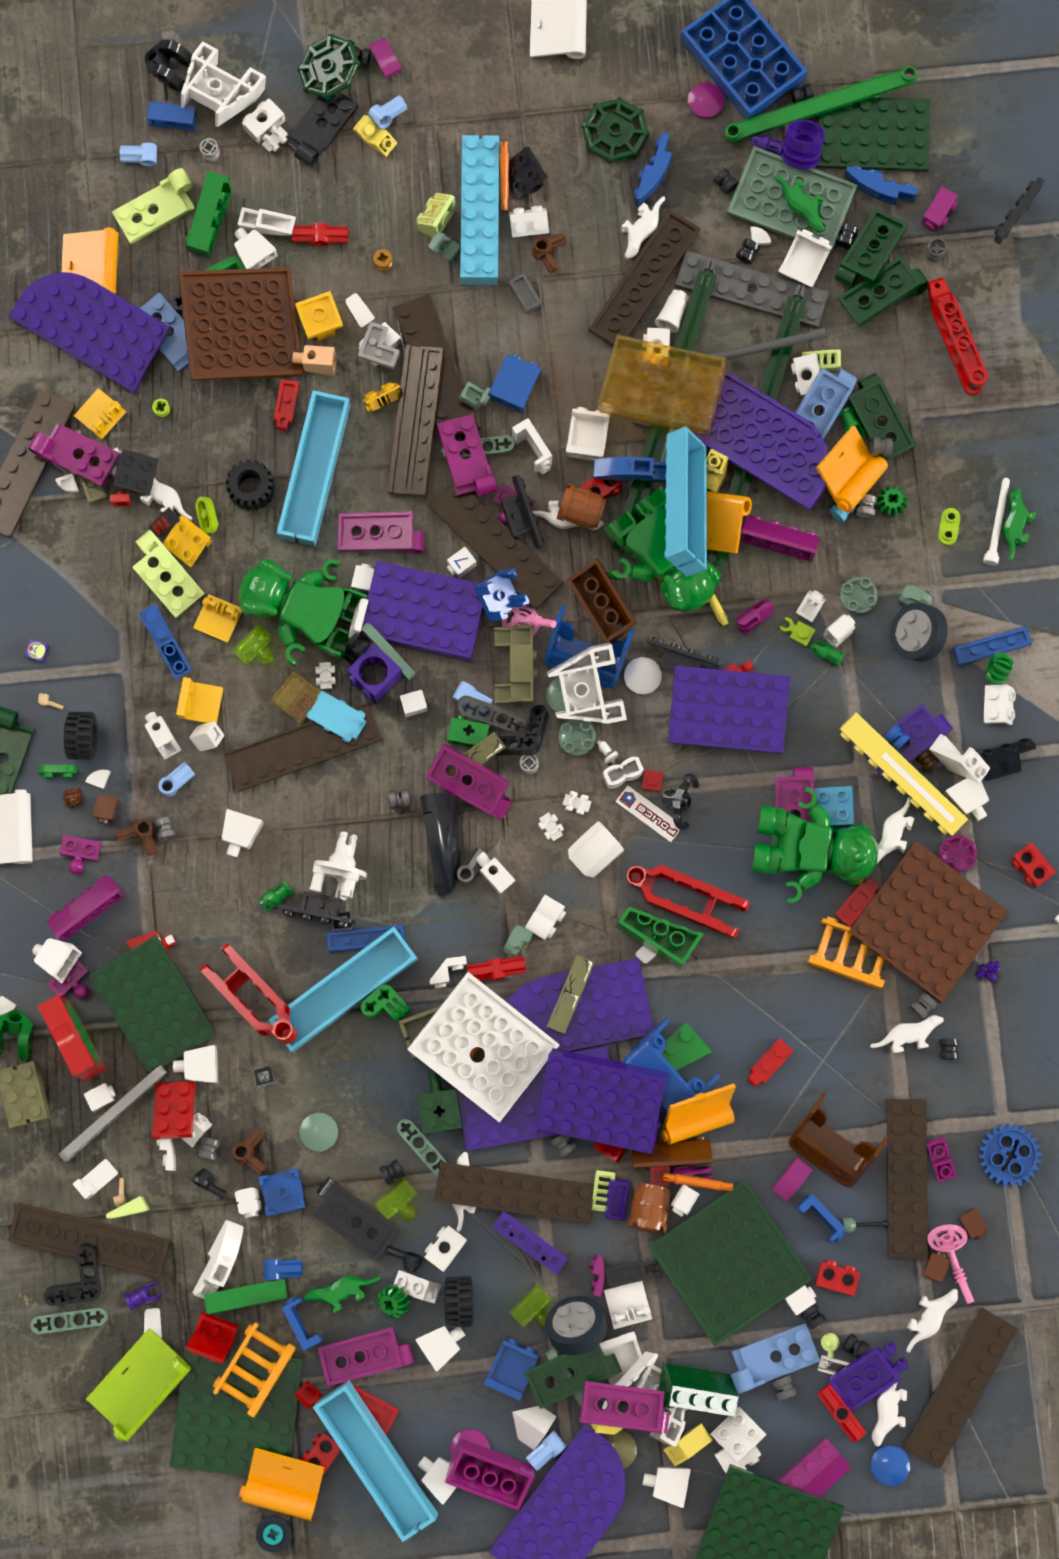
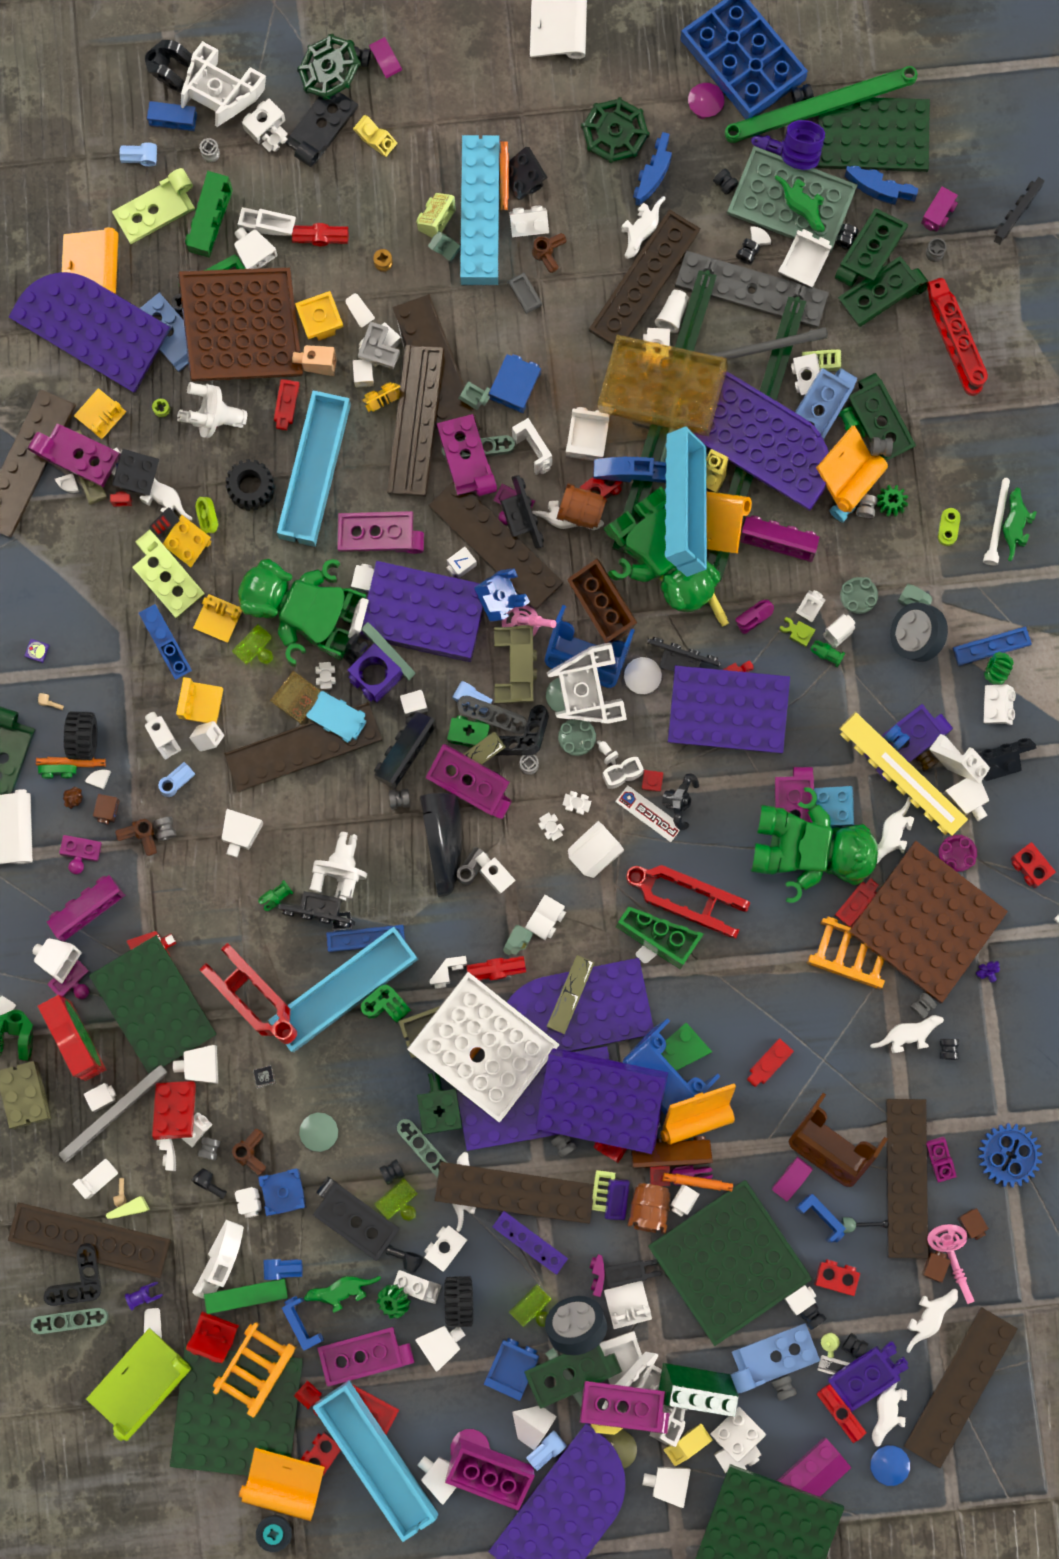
(64, 761): none -> orange piece
(212, 411): none -> white piece
(363, 373): none -> white panel
(383, 115): light blue piece -> none
(405, 750): none -> black slope

